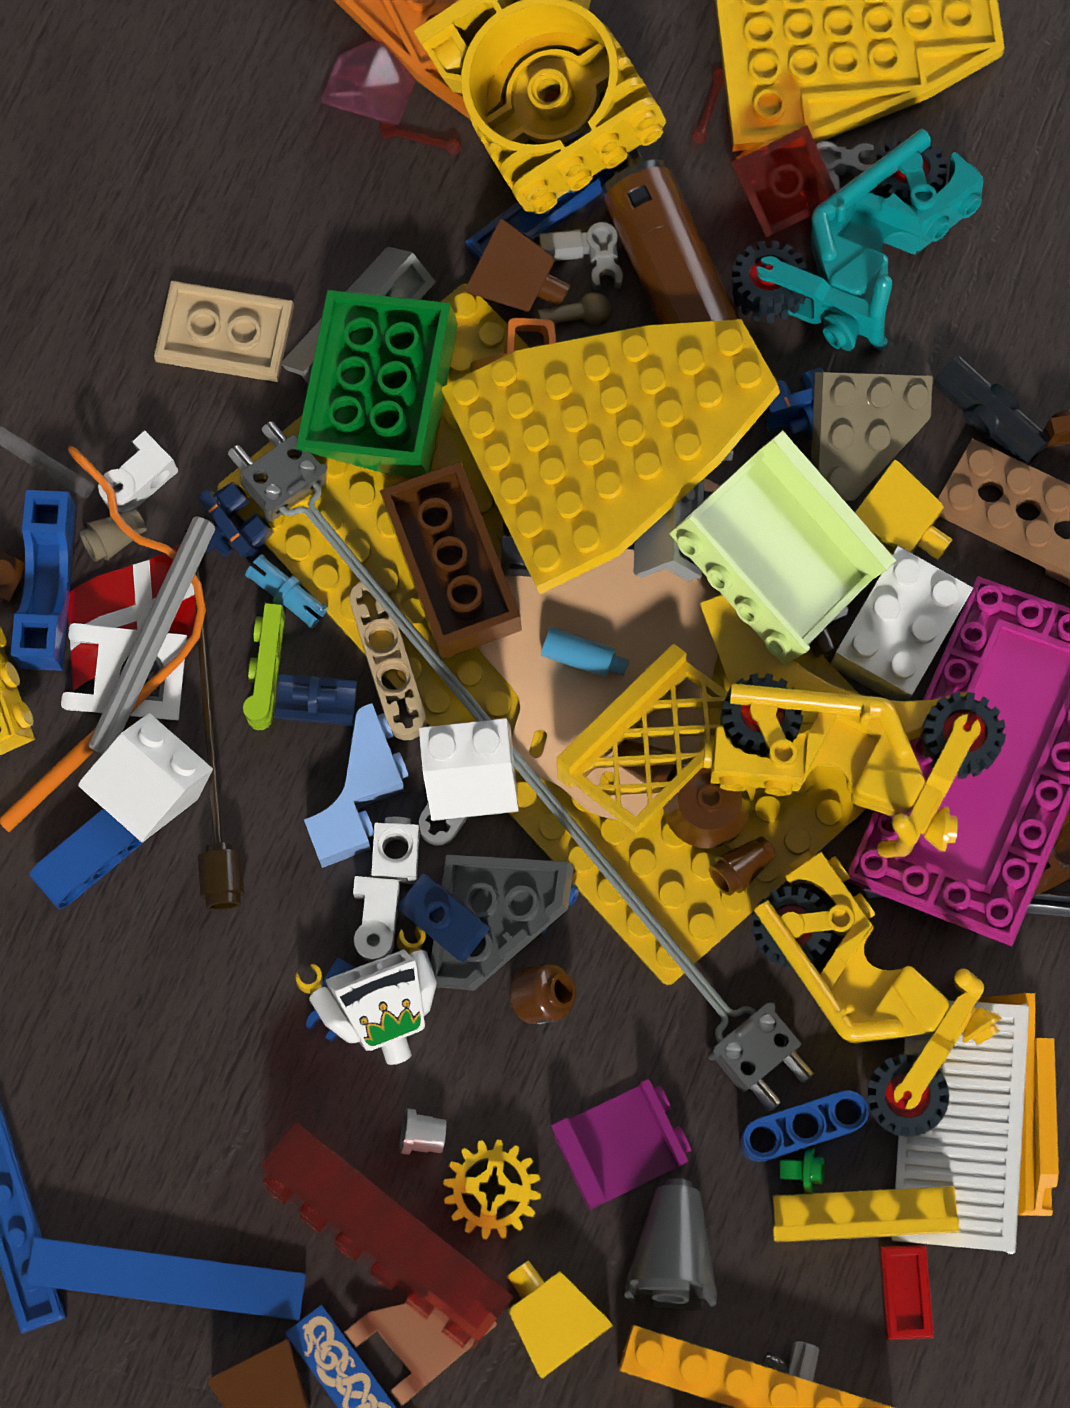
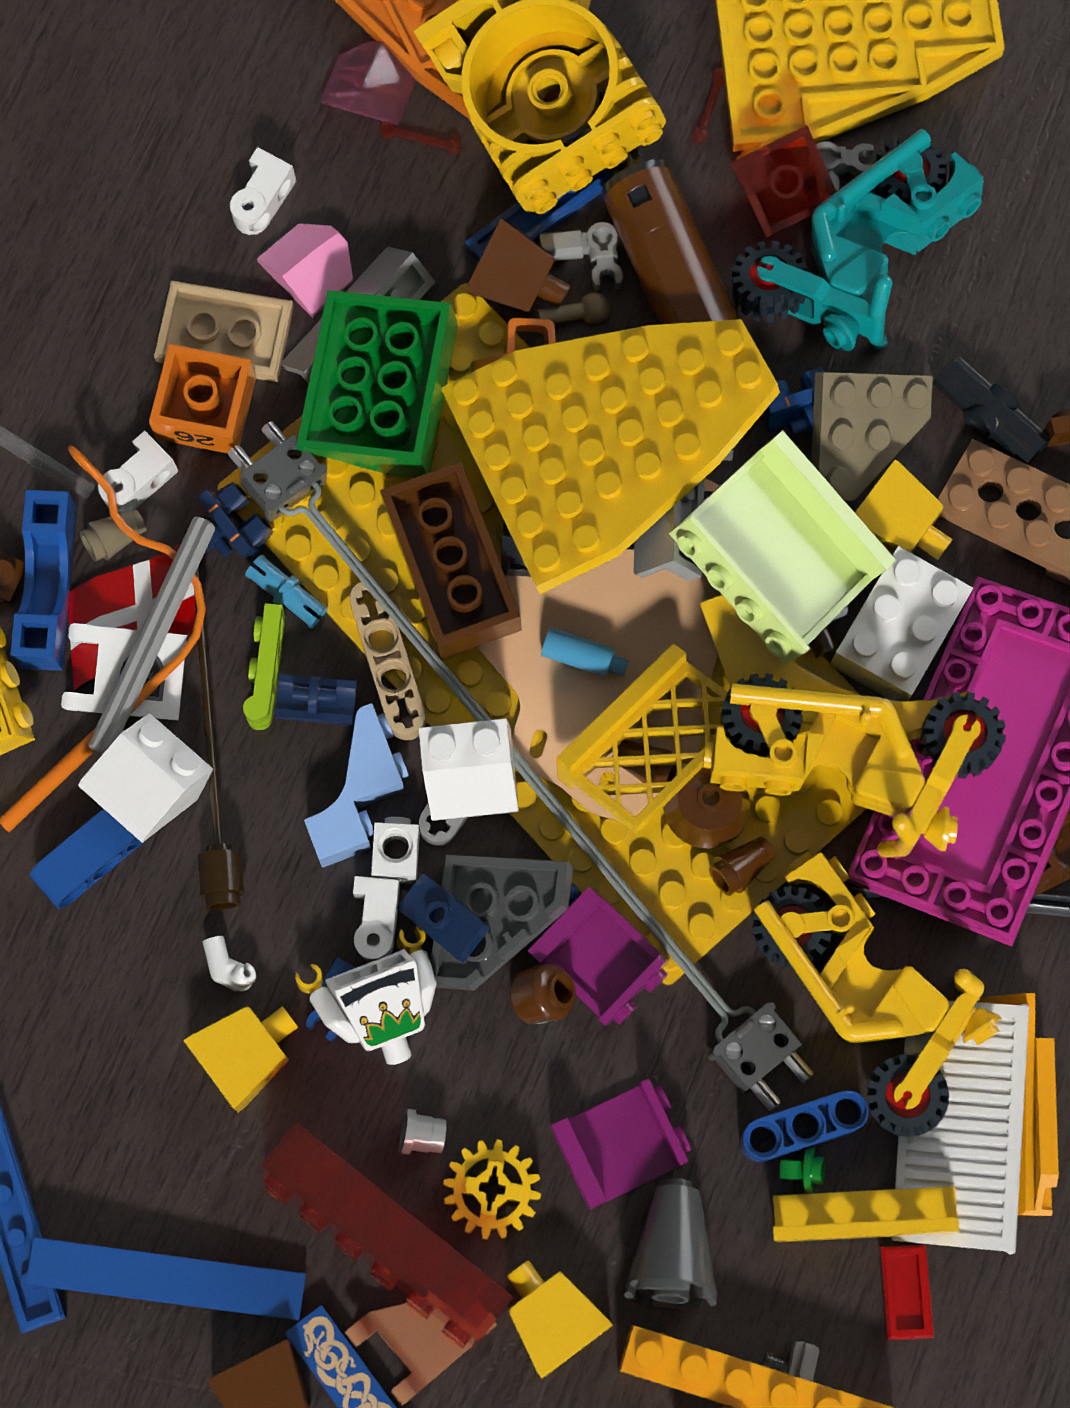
(202, 399): none -> orange brick
(226, 970): none -> white arm
(242, 1052): none -> yellow torso
(263, 194): none -> white leg
(309, 264): none -> bright pink slope
(602, 956): none -> magenta panel

